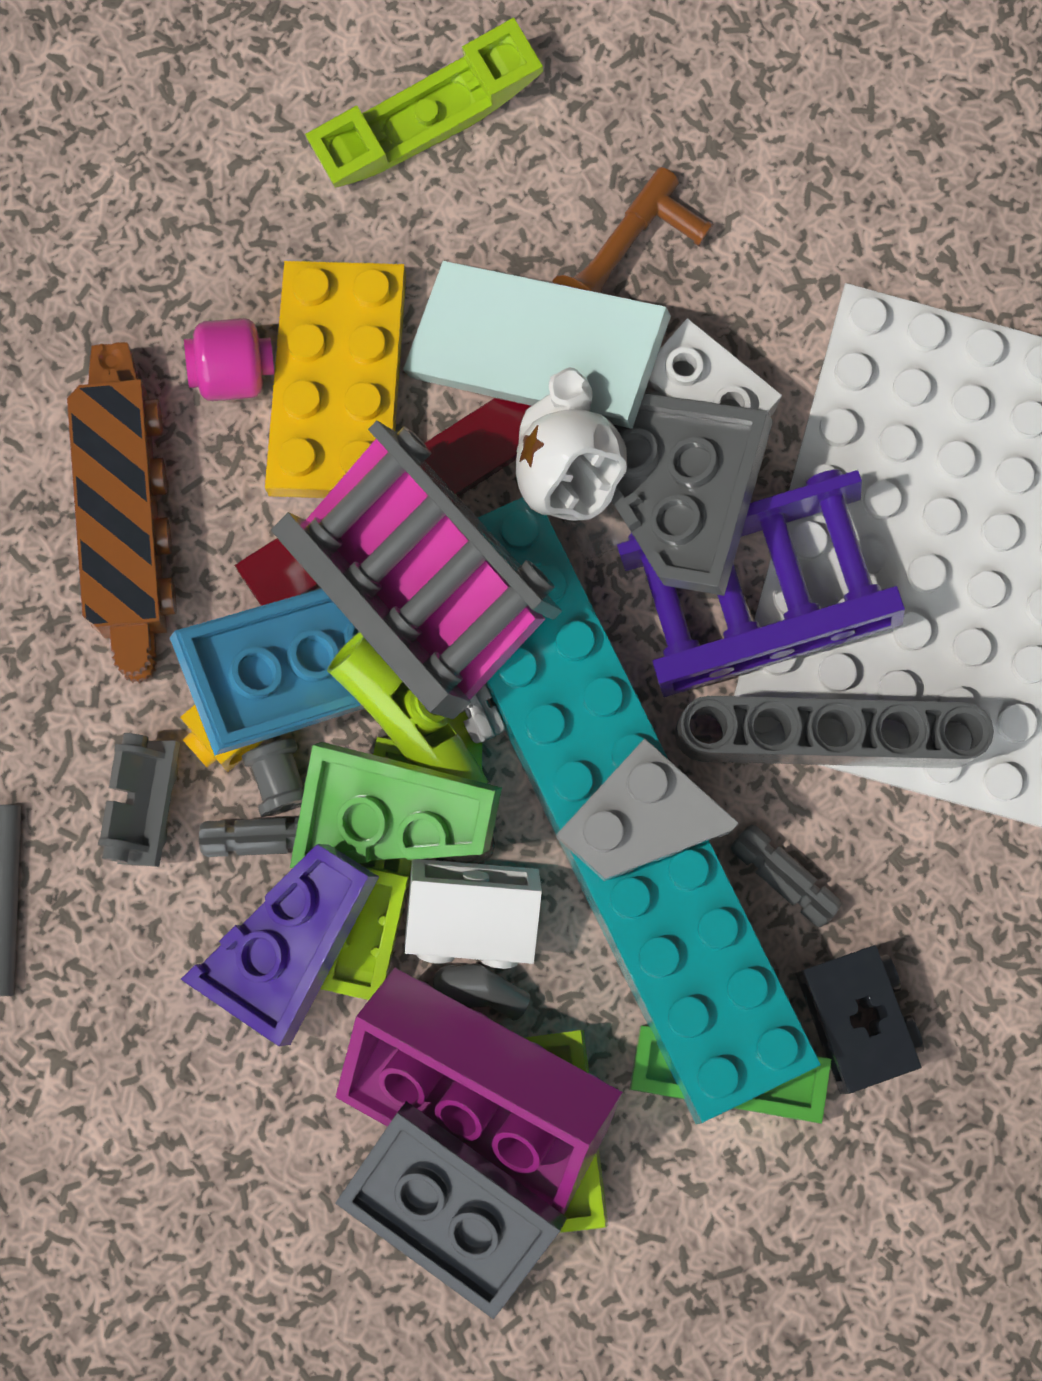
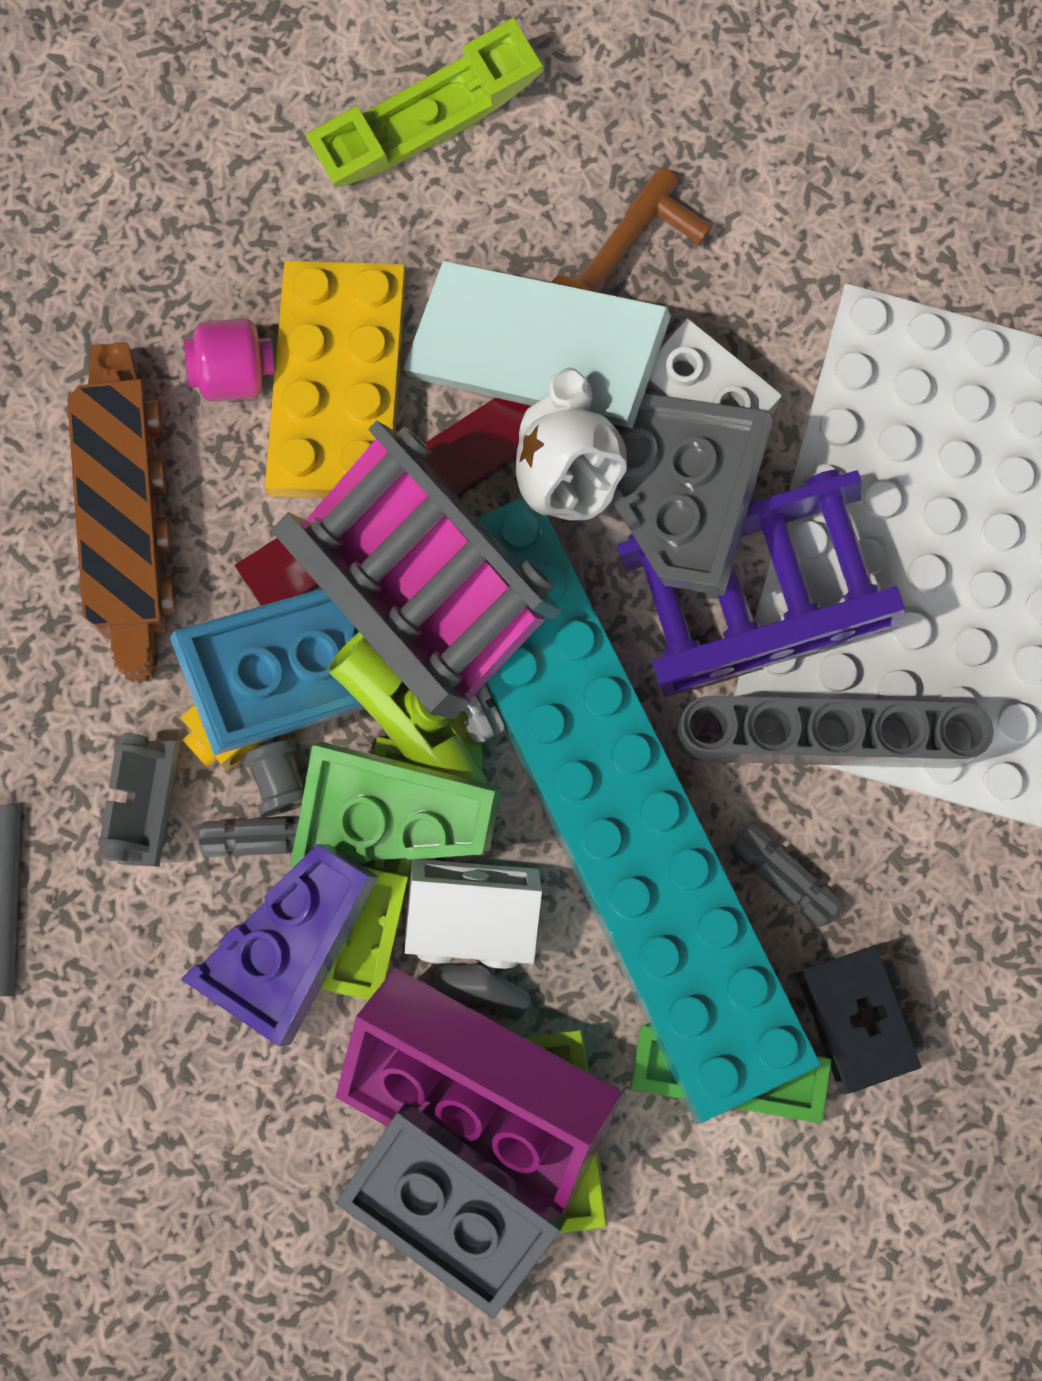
(642, 816): light grey wing -> none

